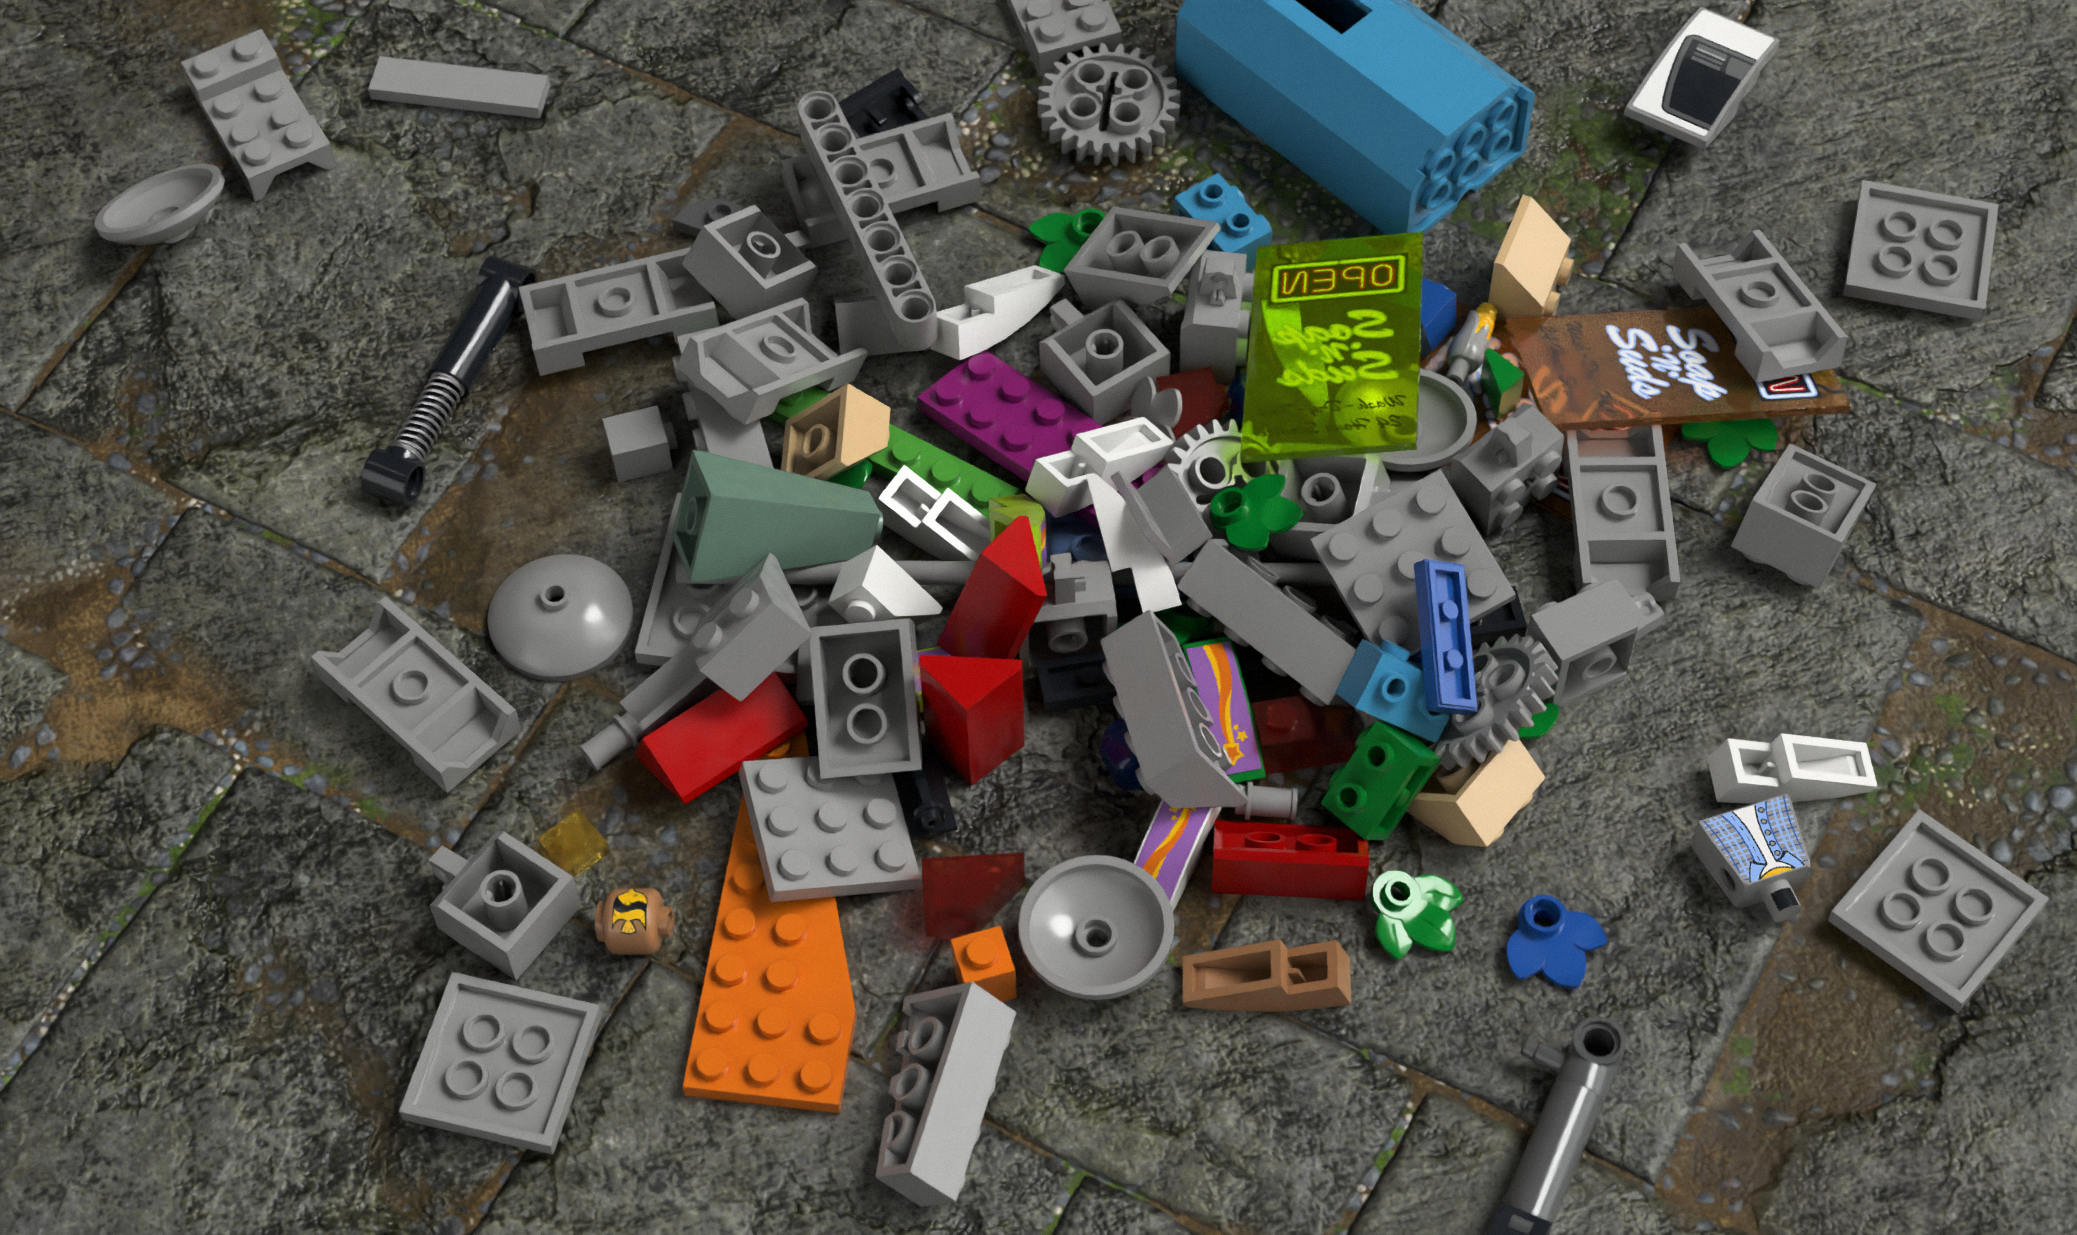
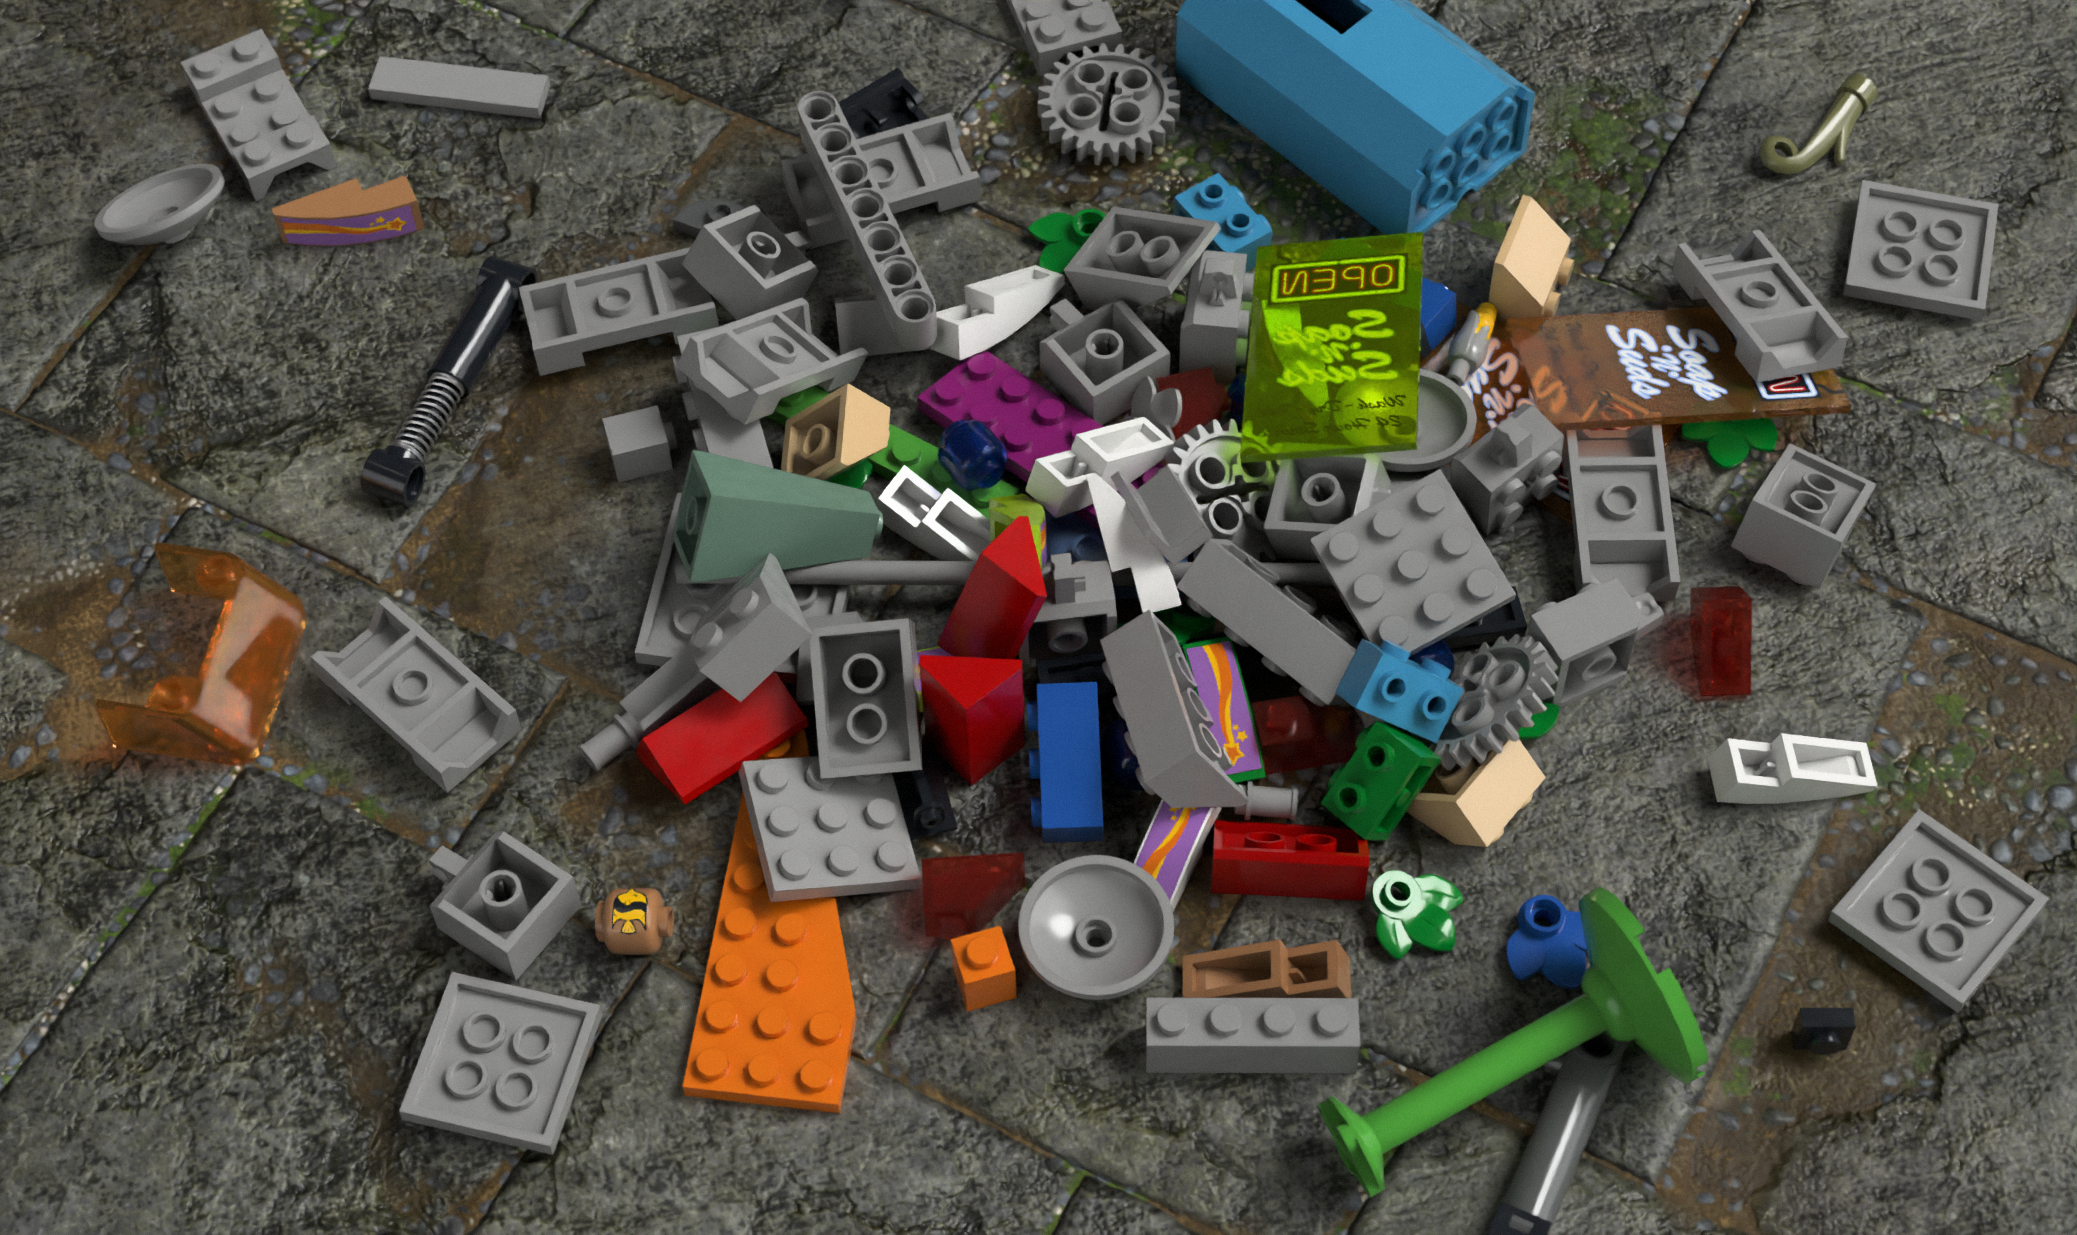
(234, 697): none -> clear orange windscreen
(350, 215): none -> slope
(563, 636): light grey dish -> none
(574, 844): clear yellow plate -> none
(878, 589): white slope -> none
(942, 1090): light grey wedge -> none
(972, 454): none -> clear blue head
(1067, 762): none -> blue brick
(1252, 1035): none -> light grey brick
(1254, 512): green plate -> none
(1445, 637): blue tile -> none
(1501, 383): green slope -> none
(1618, 998): none -> bright green piece
(1701, 78): slope -> none
(1721, 639): none -> clear red slope
(1756, 855): torso -> none
(1823, 1029): none -> black plate
(1834, 129): none -> olive plant

